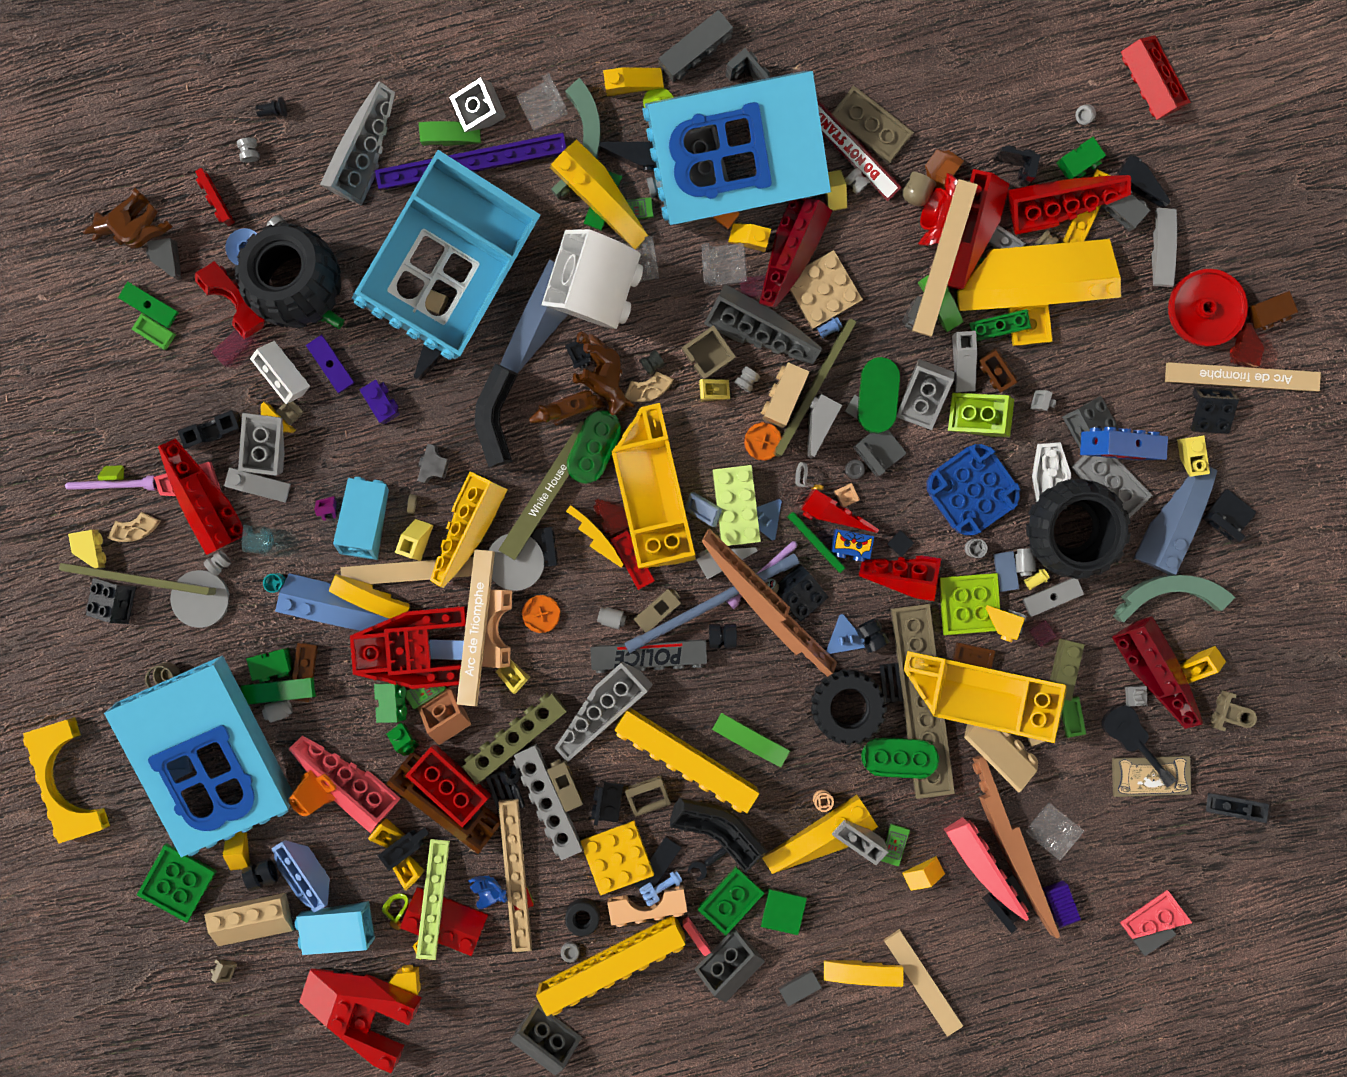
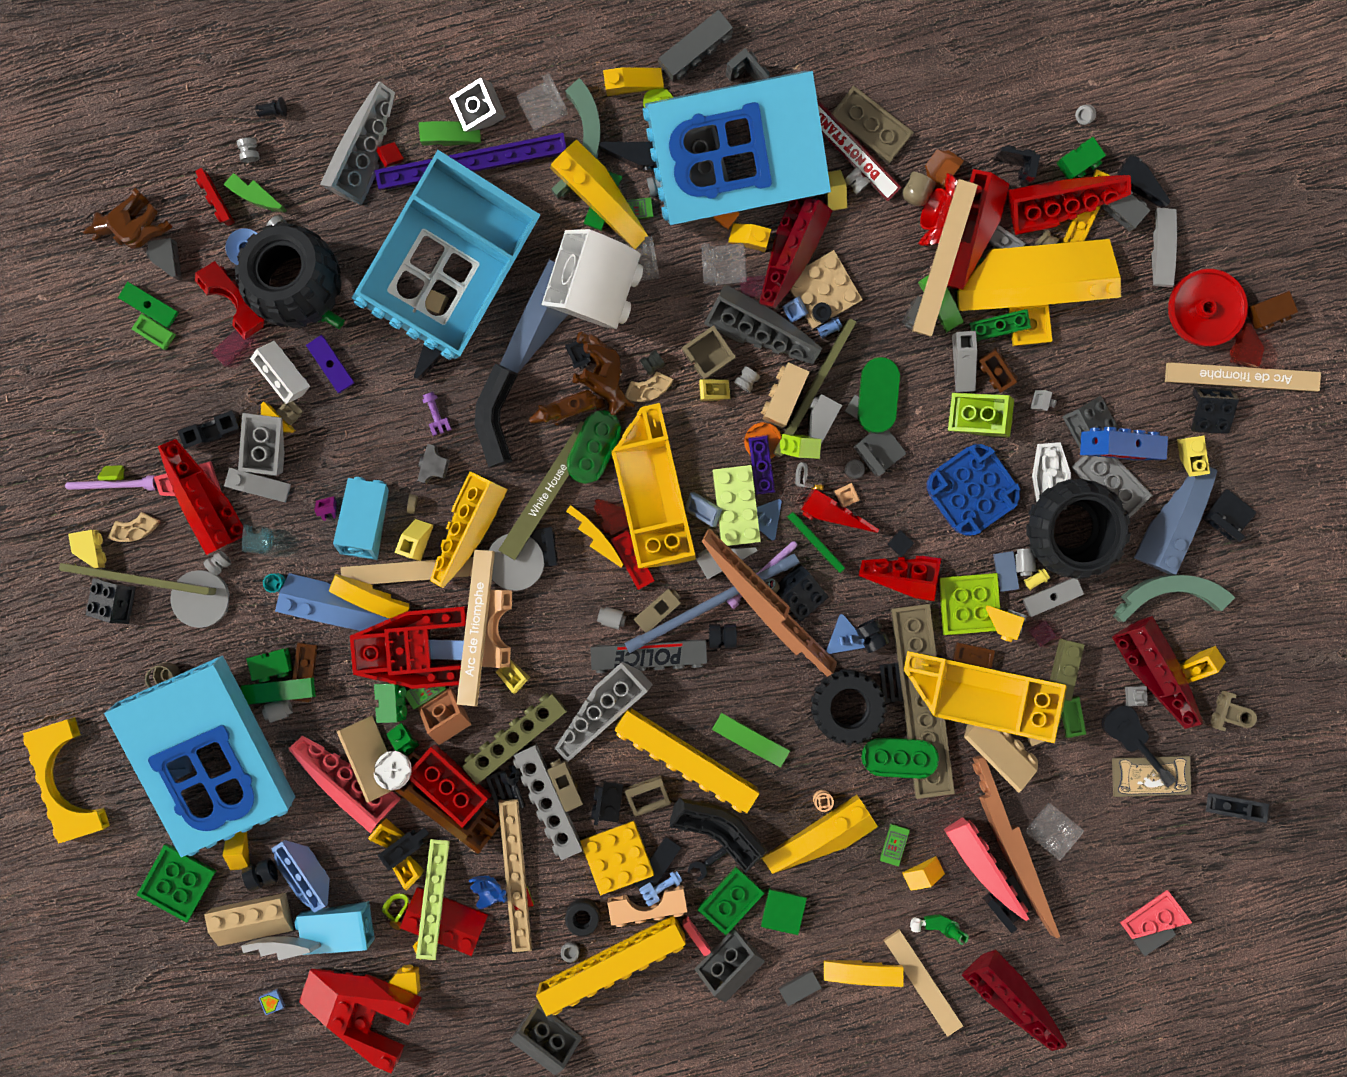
(223, 971): dark tan tile -> none
(253, 194): none -> bright green slope
(271, 1001): none -> tile
(283, 946): none -> light grey slope
(311, 793): orange container -> none
(363, 748): none -> tan tile
(380, 402): dark purple brick -> none
(389, 154): none -> red tile
(392, 770): none -> white tile
(438, 422): none -> medium lavender hinge
(541, 613): orange tile -> none
(761, 454): none -> dark purple tile
(795, 309): none -> medium blue tile
(800, 446): none -> lime brick
(821, 312): none -> black tile
(851, 544): brick -> none
(862, 841): light grey slope -> none
(925, 394): light grey slope -> none
(943, 924): none -> green arm
(979, 548): light grey wheel -> none
(1013, 997): none -> dark red wedge
(1061, 904): dark purple brick -> none
(1155, 77): slope -> none

